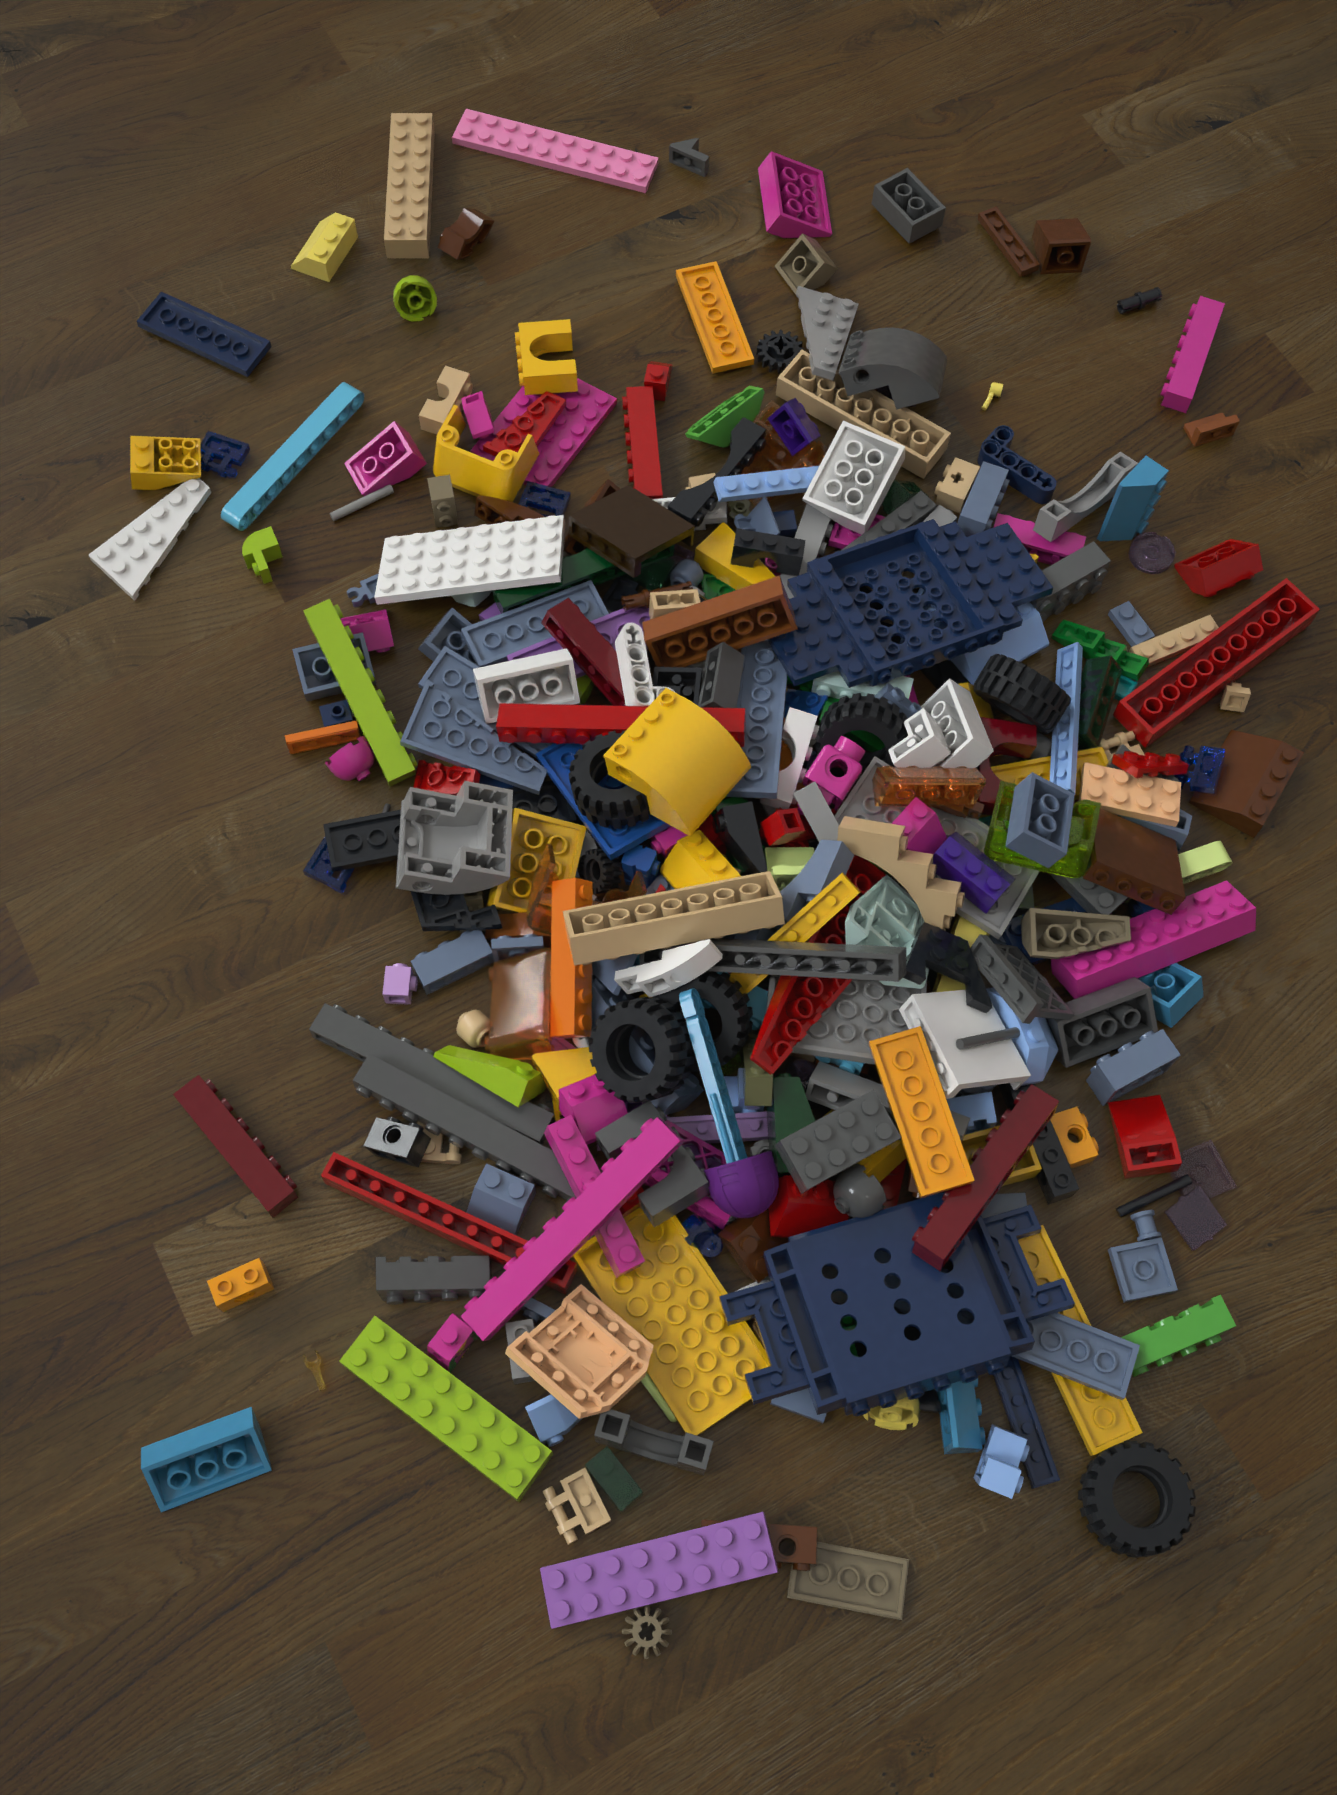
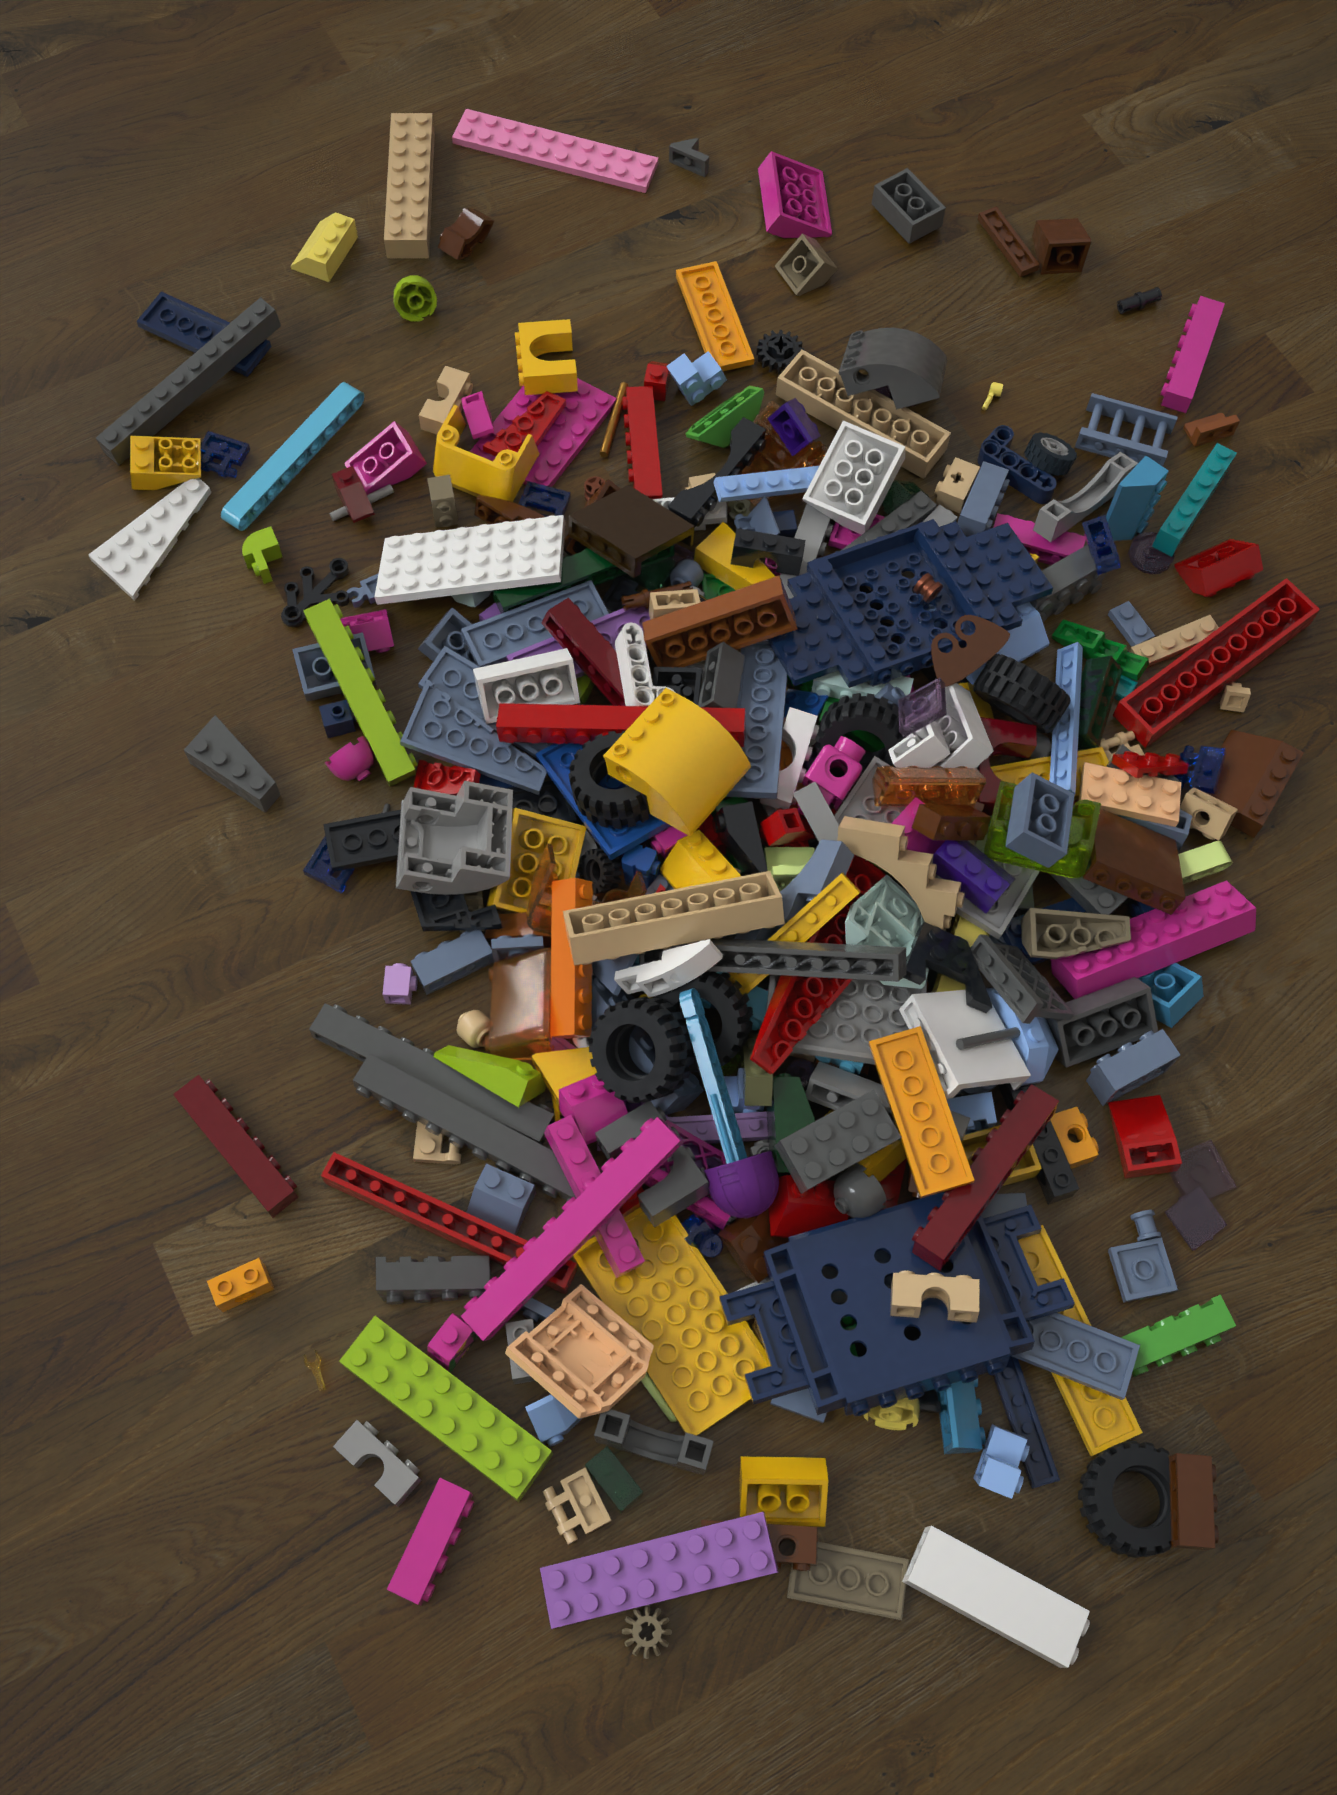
(190, 379): none -> dark grey brick
(205, 1459): dark azure slope -> none
(230, 764): none -> dark grey wedge
(315, 595): none -> black plant
(322, 737): orange tile -> none
(352, 494): none -> dark red slope
(397, 1141): brick -> none
(398, 1477): none -> light grey arch
(430, 1542): none -> dark pink brick
(591, 486): none -> copper wheel
(608, 438): none -> pearl gold bar
(696, 378): none -> light blue brick
(784, 1489): none -> yellow slope
(826, 326): light grey wing -> none
(922, 707): none -> clear purple tile
(927, 588): none -> copper wheel
(951, 822): none -> reddish brown brick
(957, 1293): none -> tan arch
(963, 661): none -> reddish brown piece
(997, 1597): none -> white brick
(1050, 454): none -> black wheel
(1101, 545): none -> clear blue brick
(1111, 444): none -> sand blue fence
(1153, 1195): black bar -> none
(1192, 1502): none -> reddish brown brick
(1194, 499): none -> teal brick
(1220, 813): none -> tan brick

